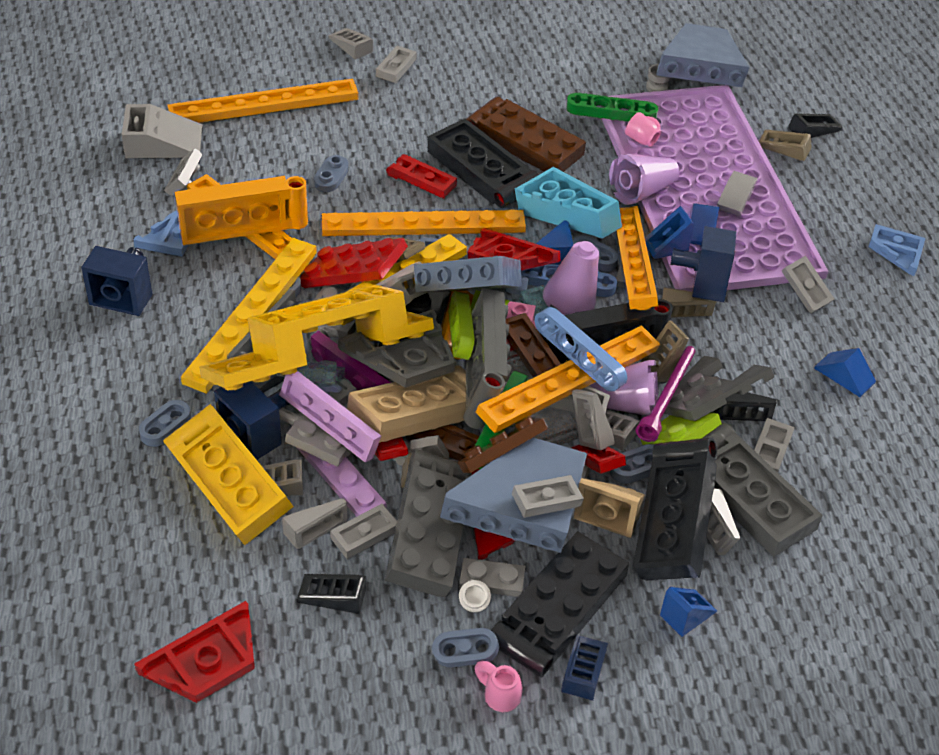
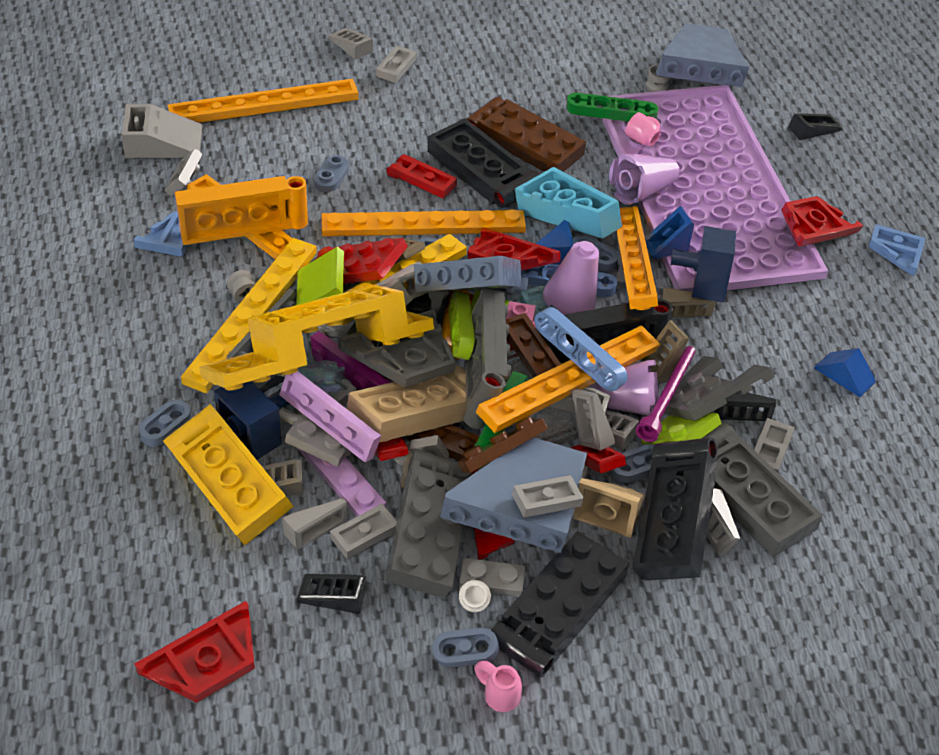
(117, 280): dark blue brick -> none
(240, 284): none -> light grey wheel
(321, 277): none -> lime tile
(579, 686): dark blue slope -> none
(685, 609): blue slope -> none
(702, 216): blue slope -> none
(736, 193): light grey slope -> none
(792, 144): dark tan slope -> none
(807, 284): light grey plate -> none
(816, 221): none -> red wing

